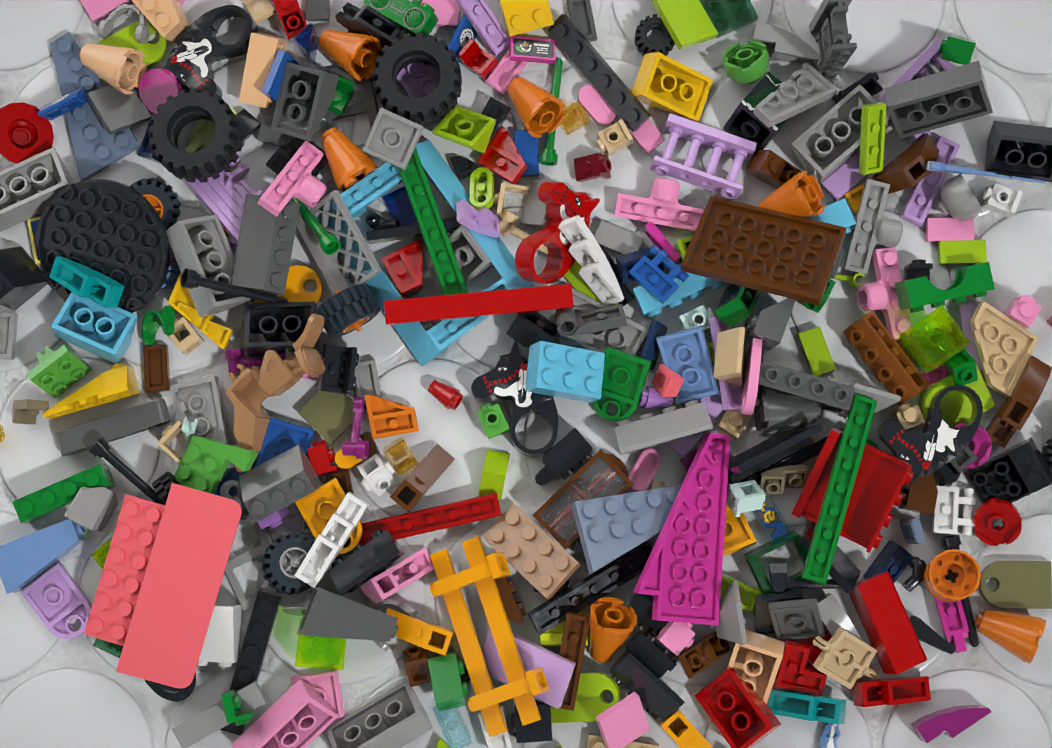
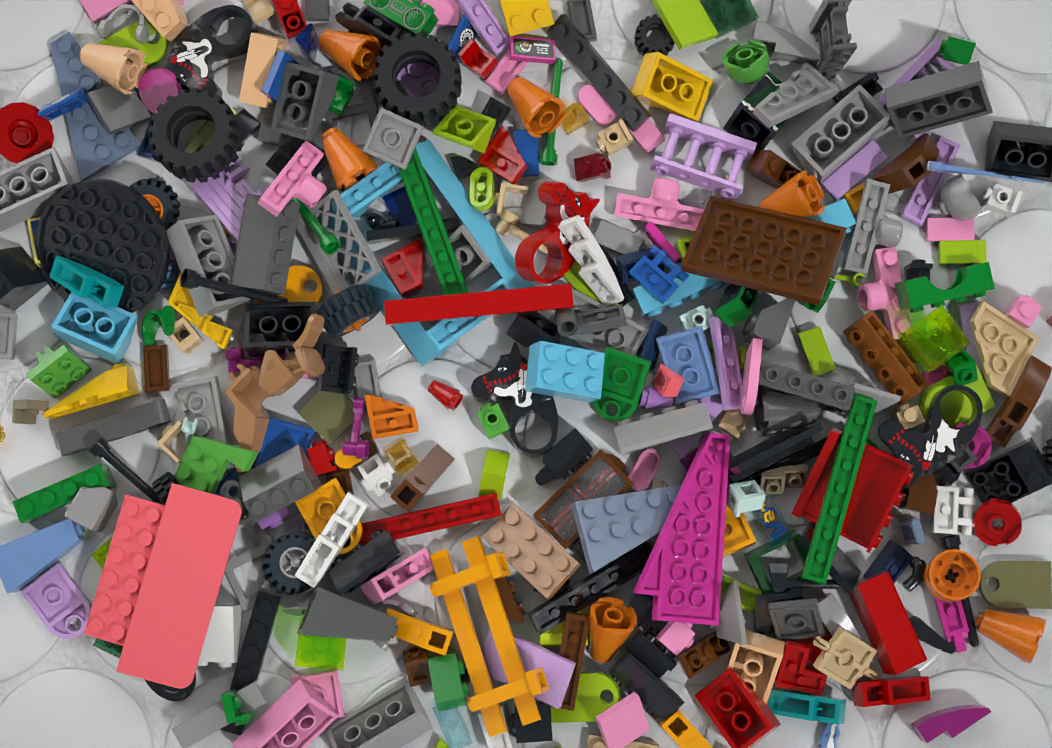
(480, 221): lavender slope -> none
(730, 356): tan slope -> none
(872, 138): lime tile -> none

